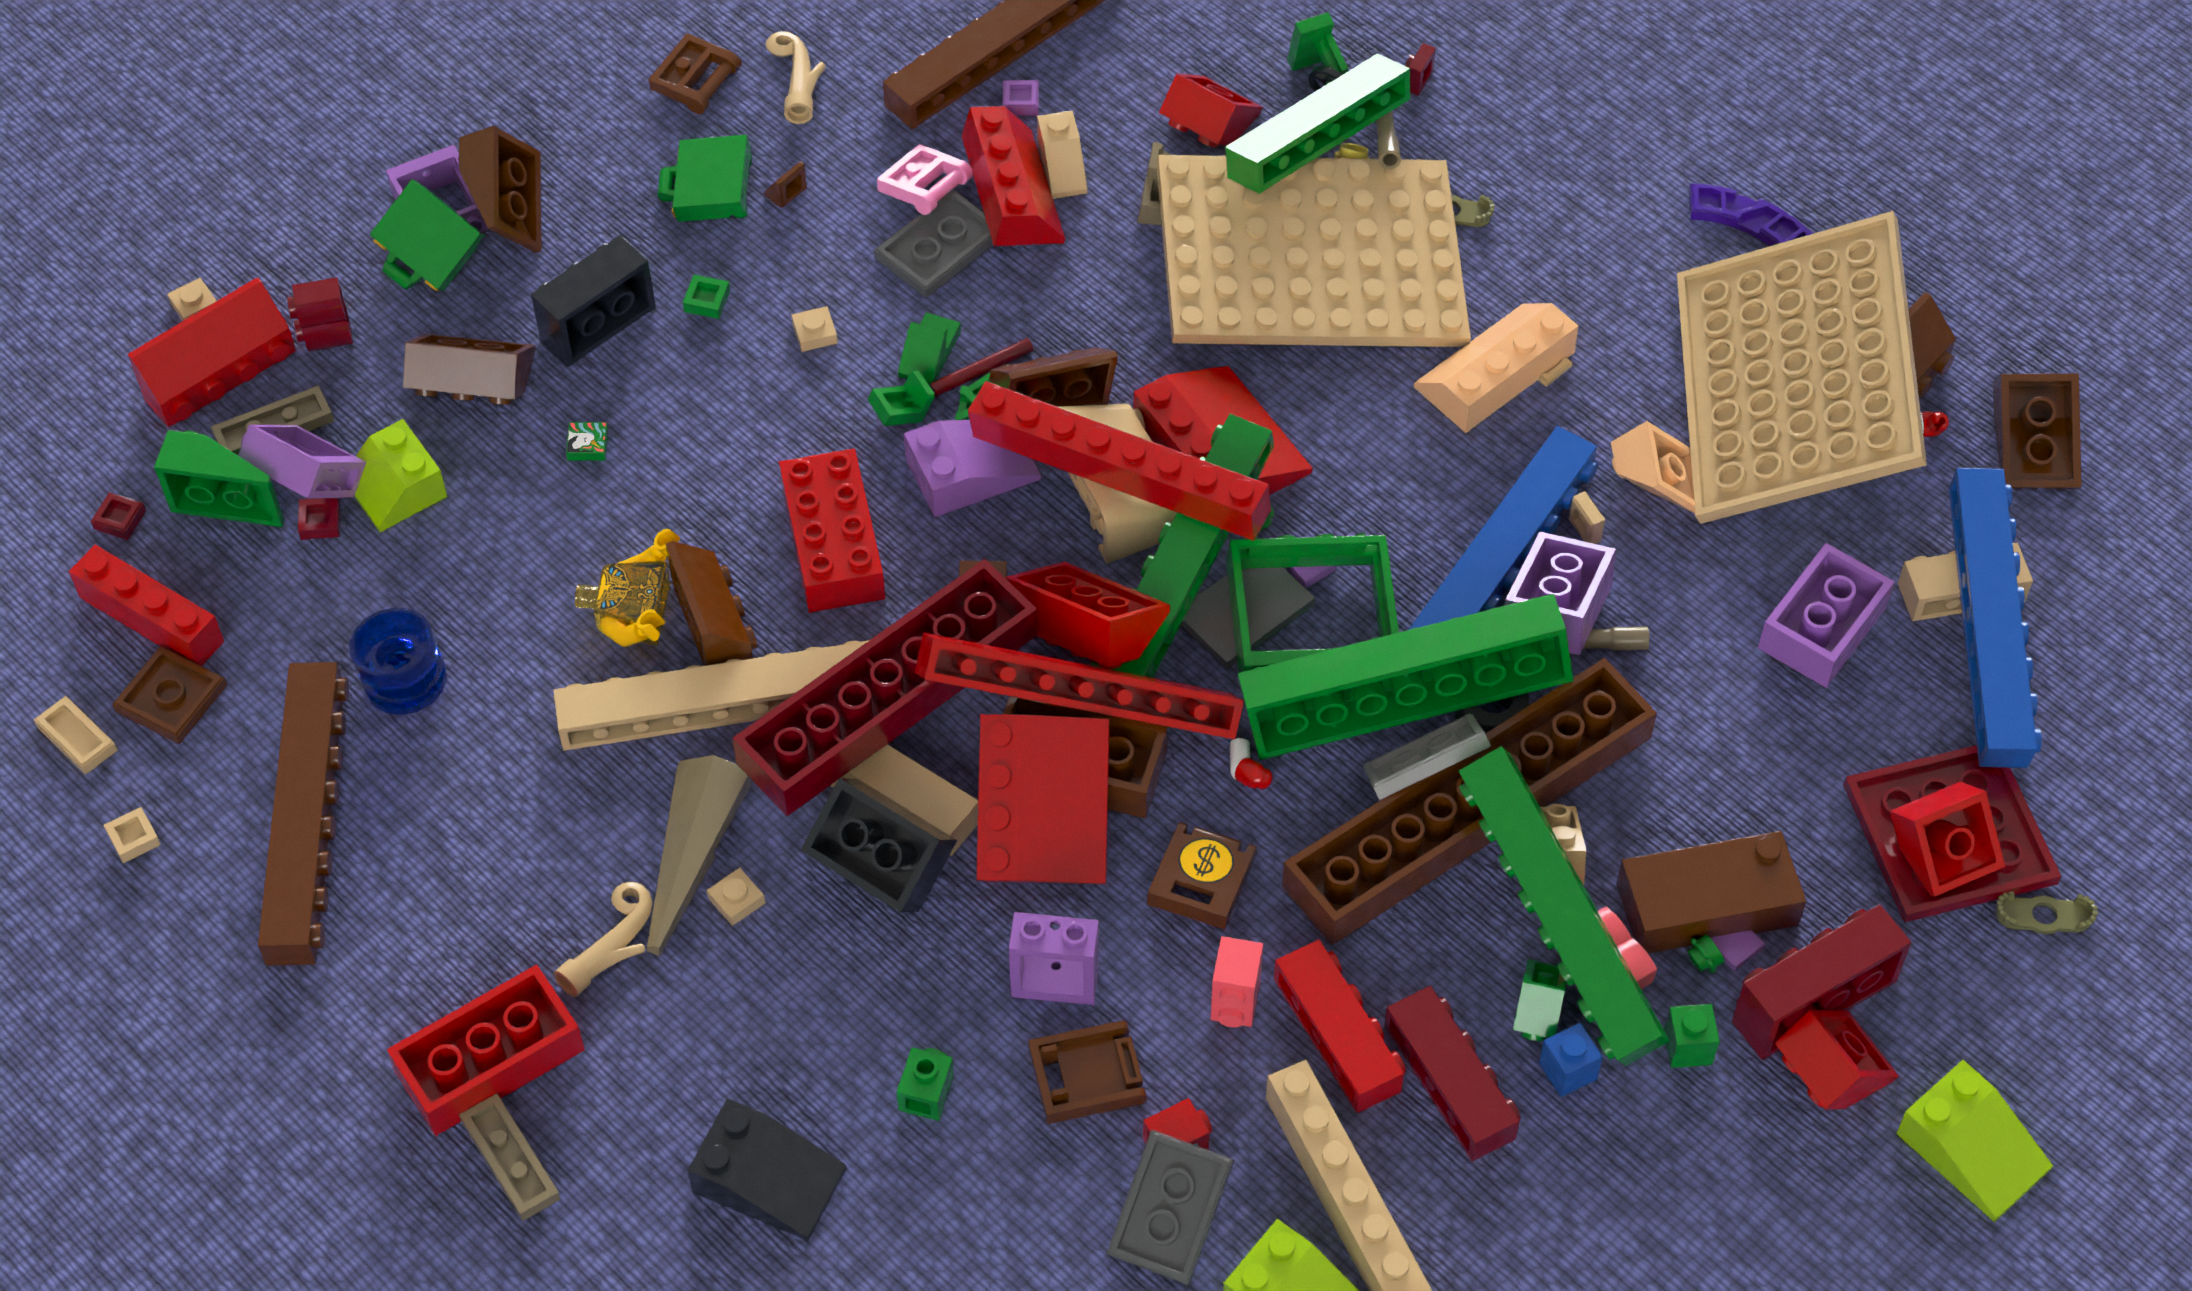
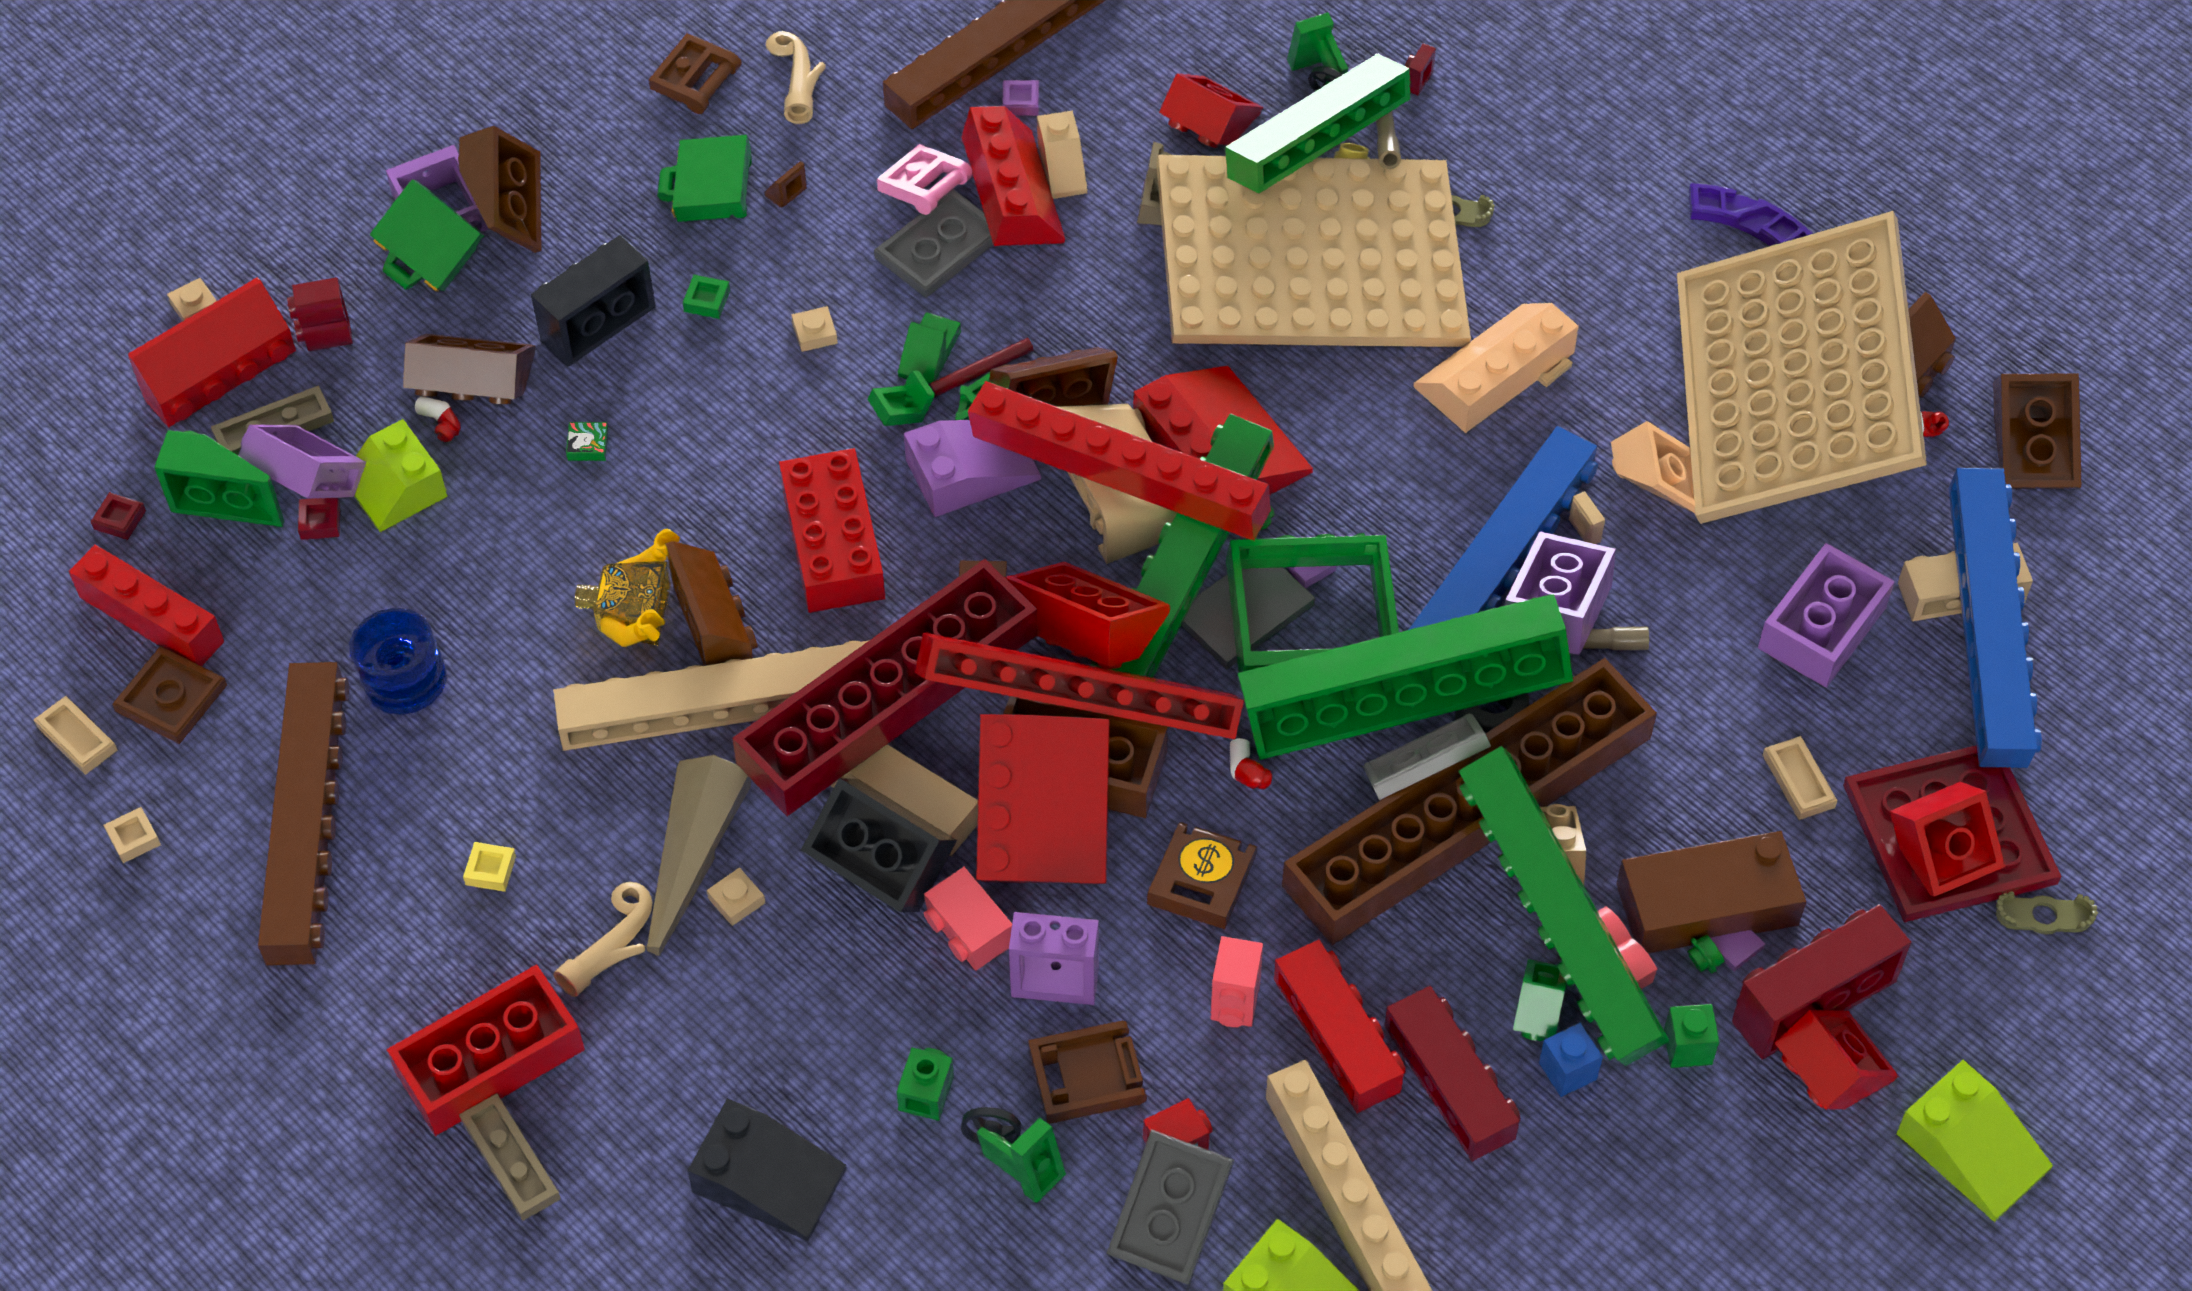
(440, 410): none -> arm
(489, 866): none -> light yellow plate
(968, 918): none -> coral brick
(1026, 1157): none -> green piece
(1799, 778): none -> tan tile

